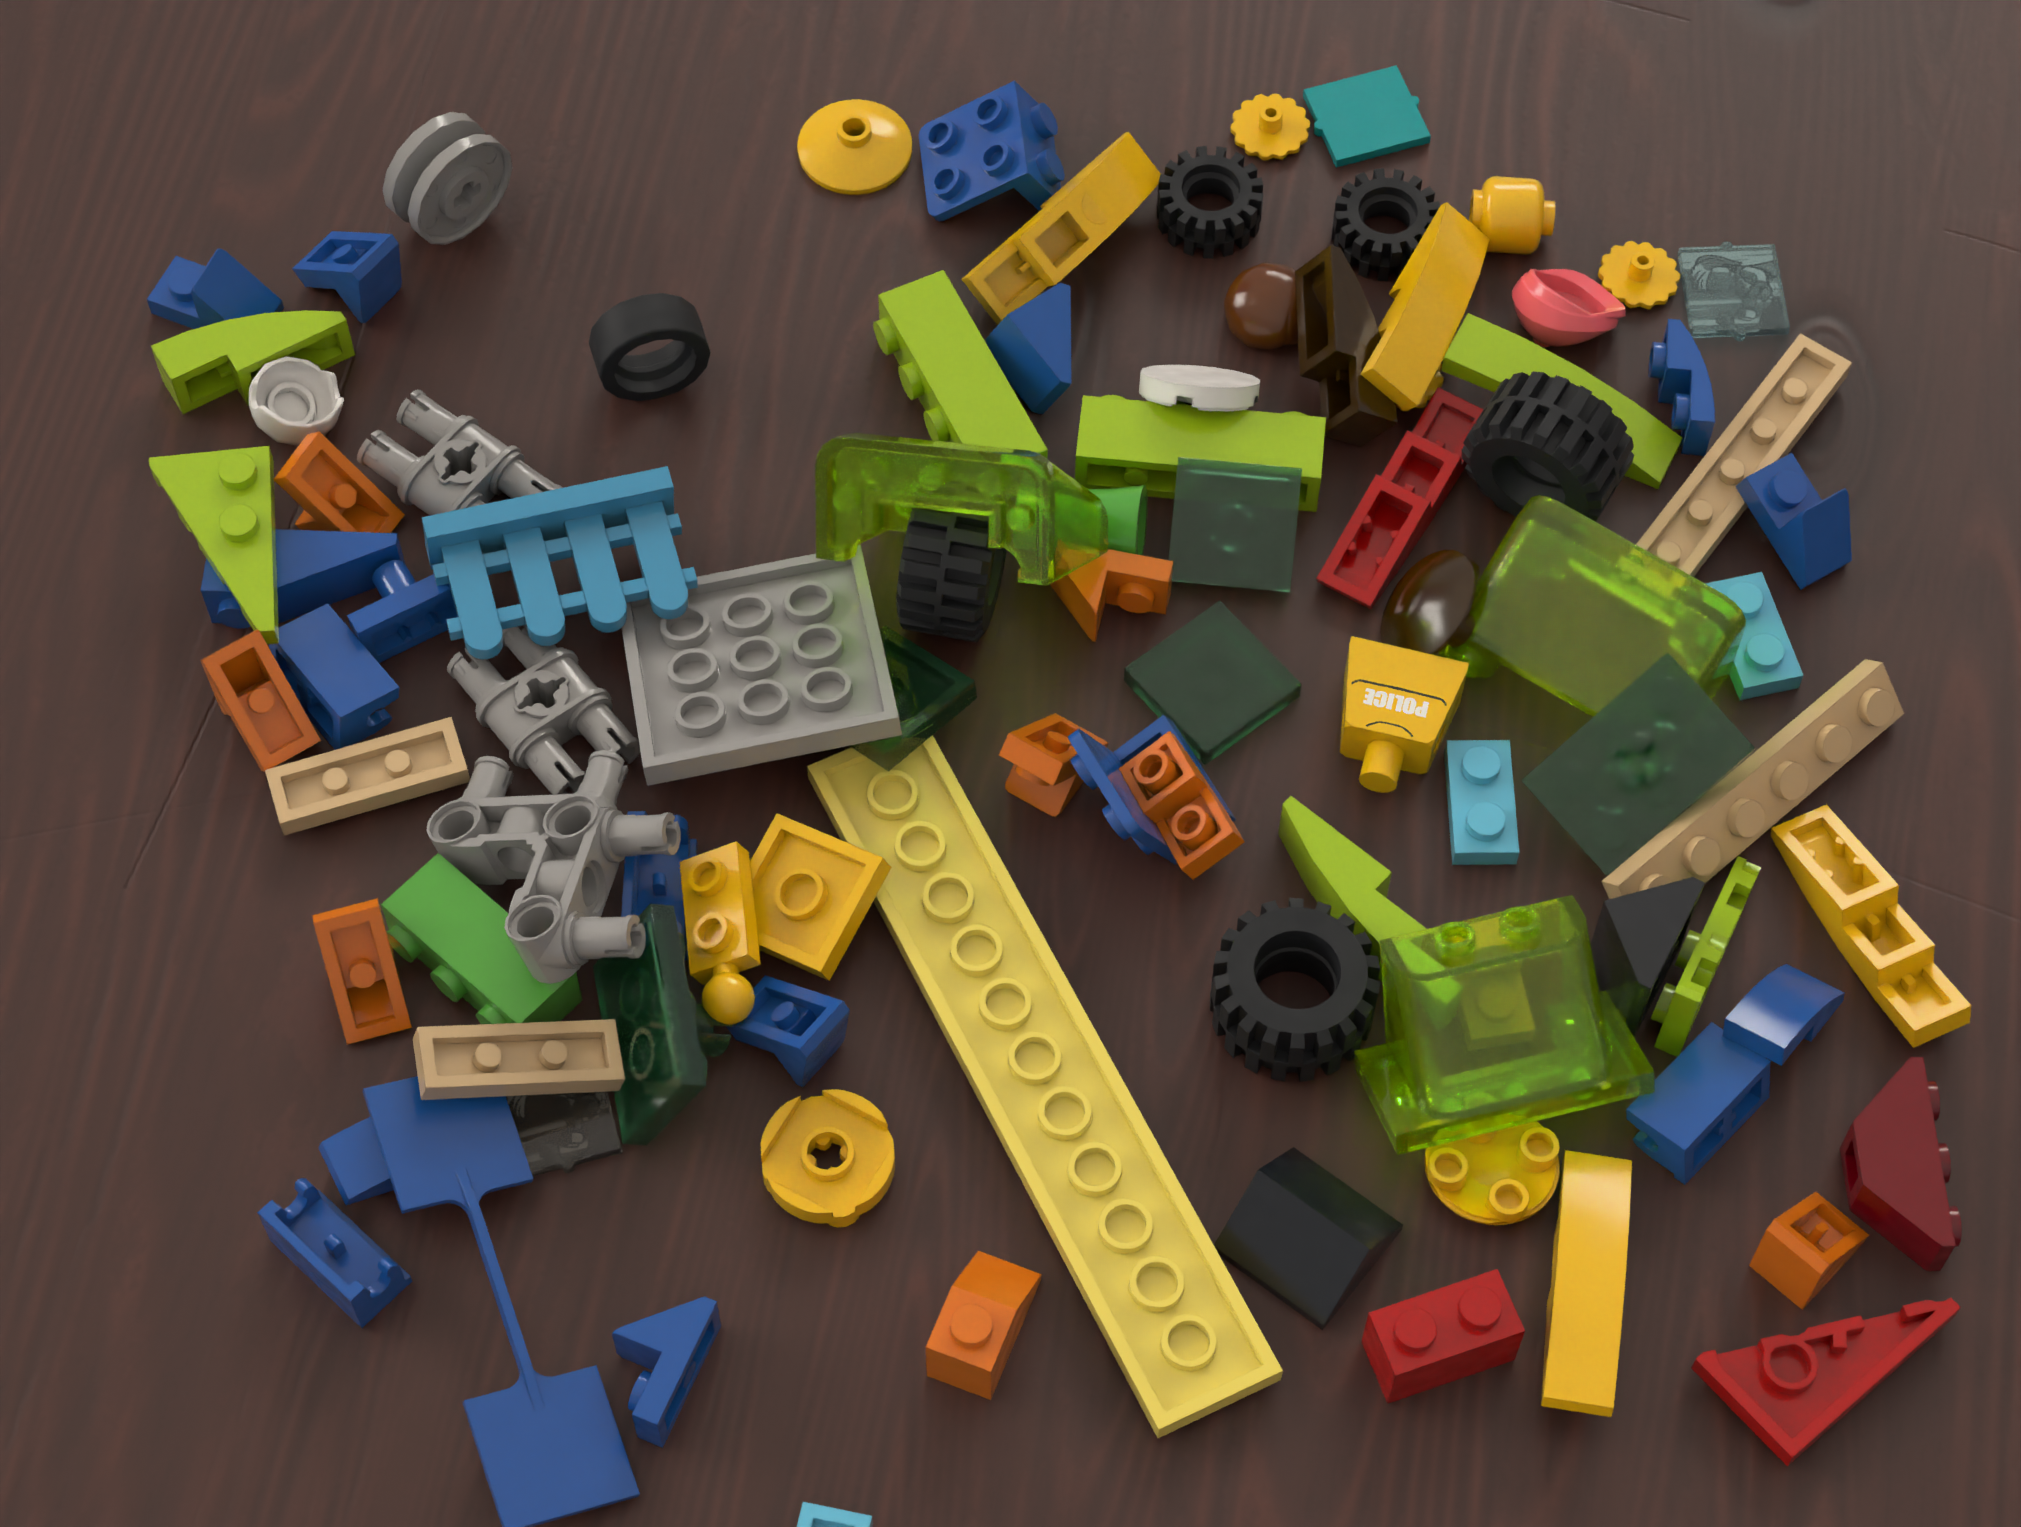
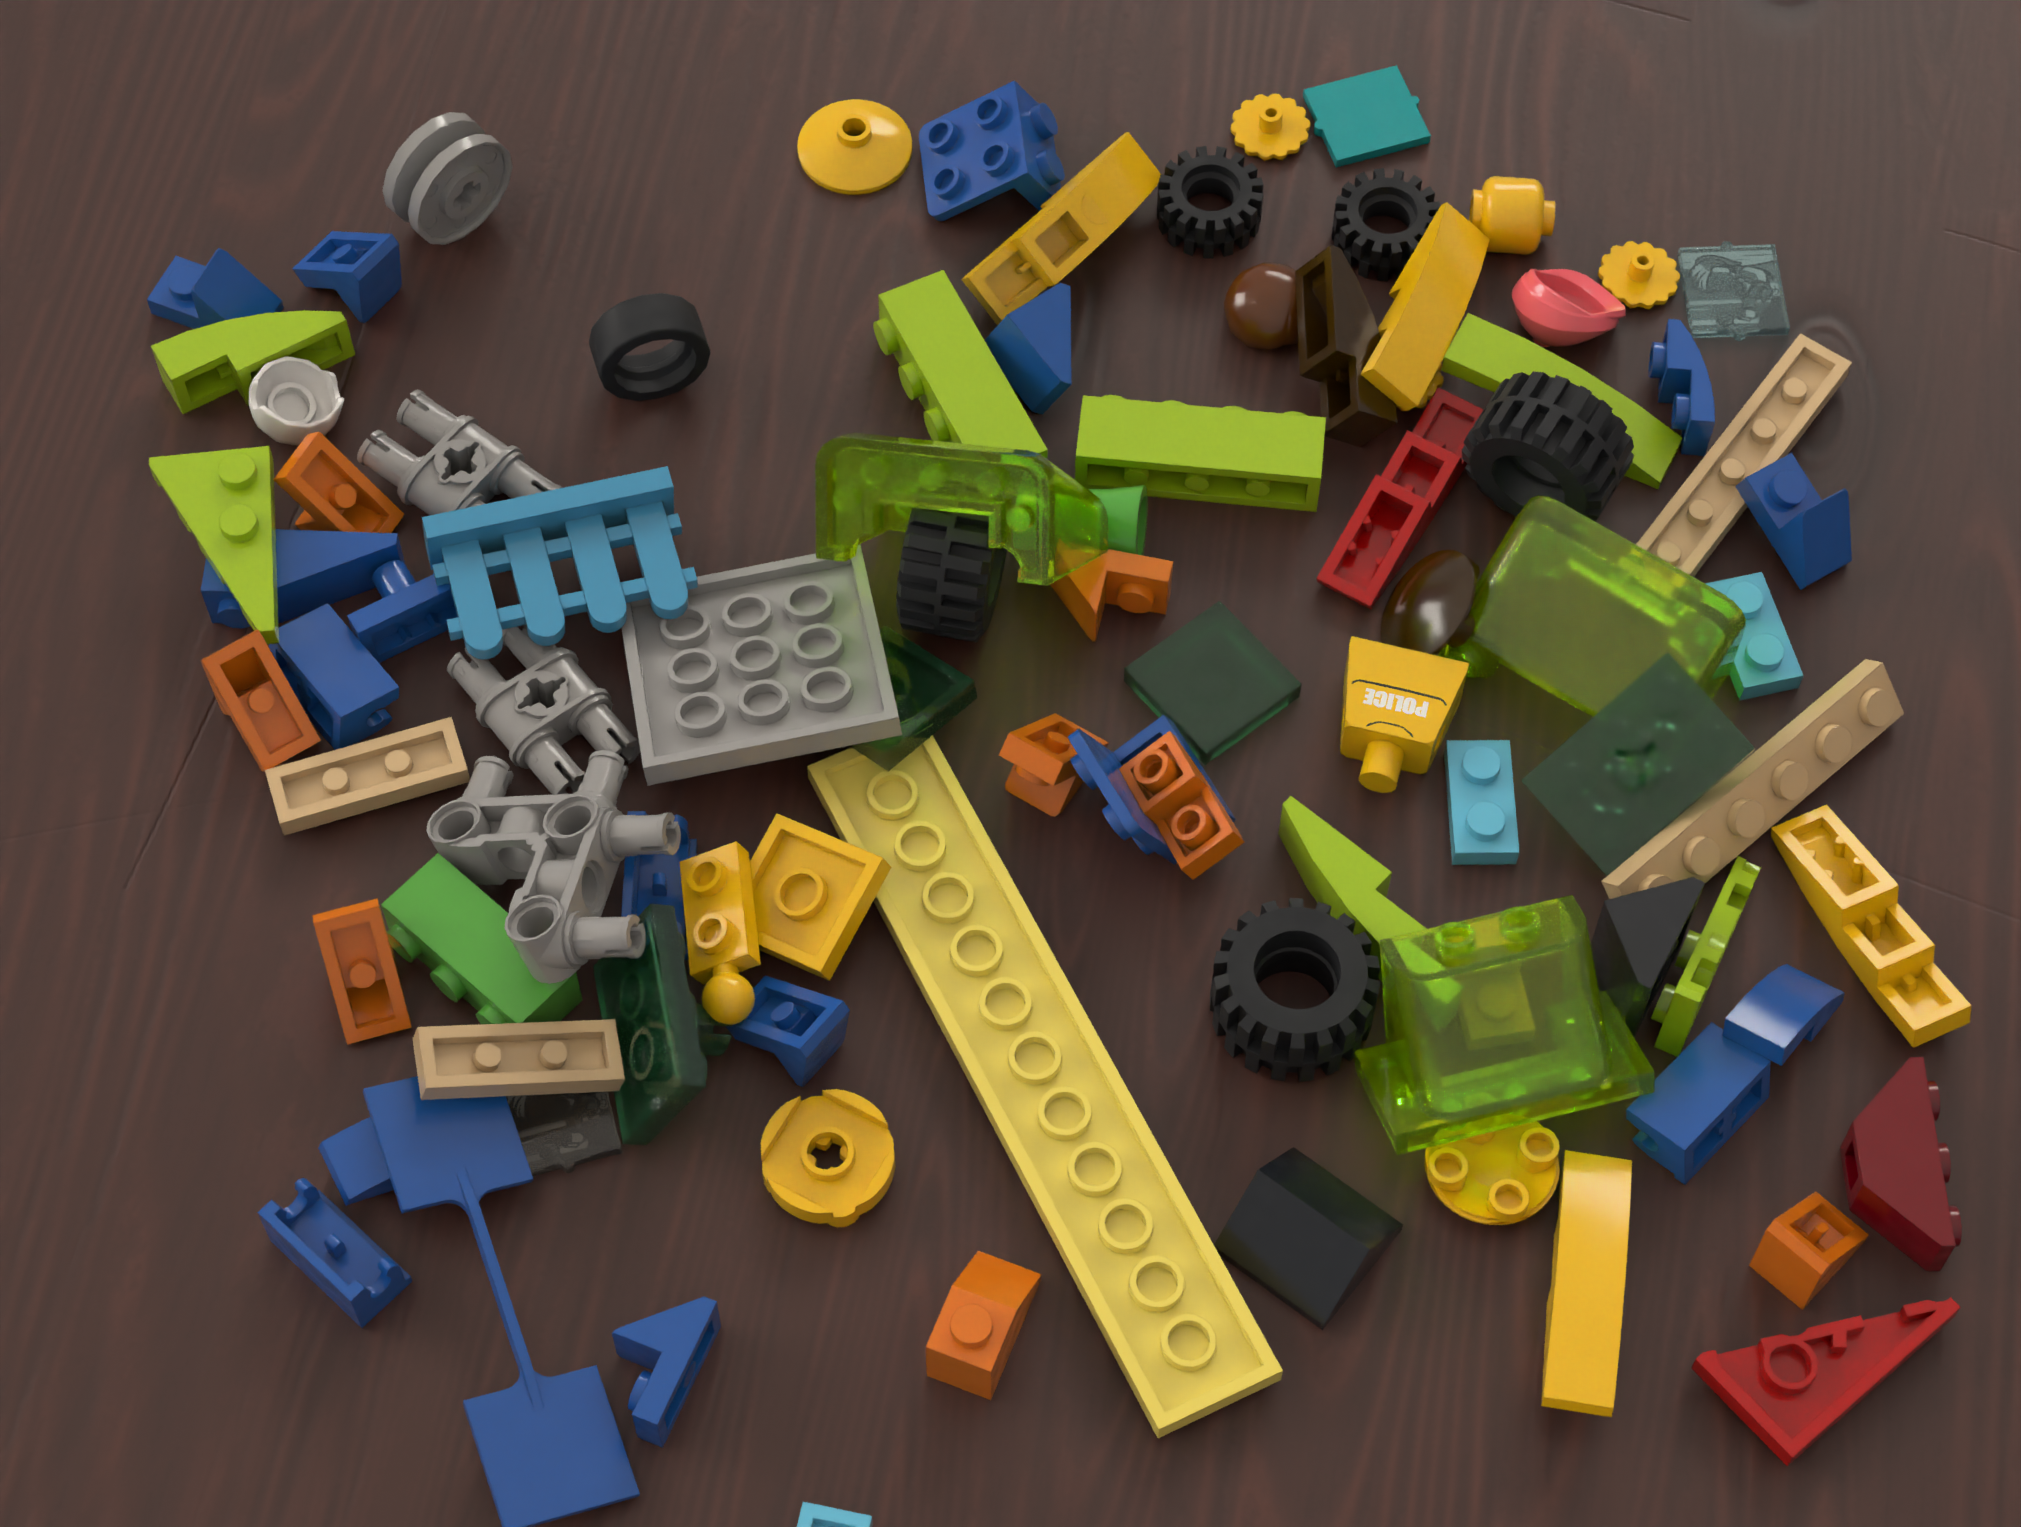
(1201, 385): white tile -> none
(1234, 524): clear green tile -> none
(1442, 1336): red brick -> none

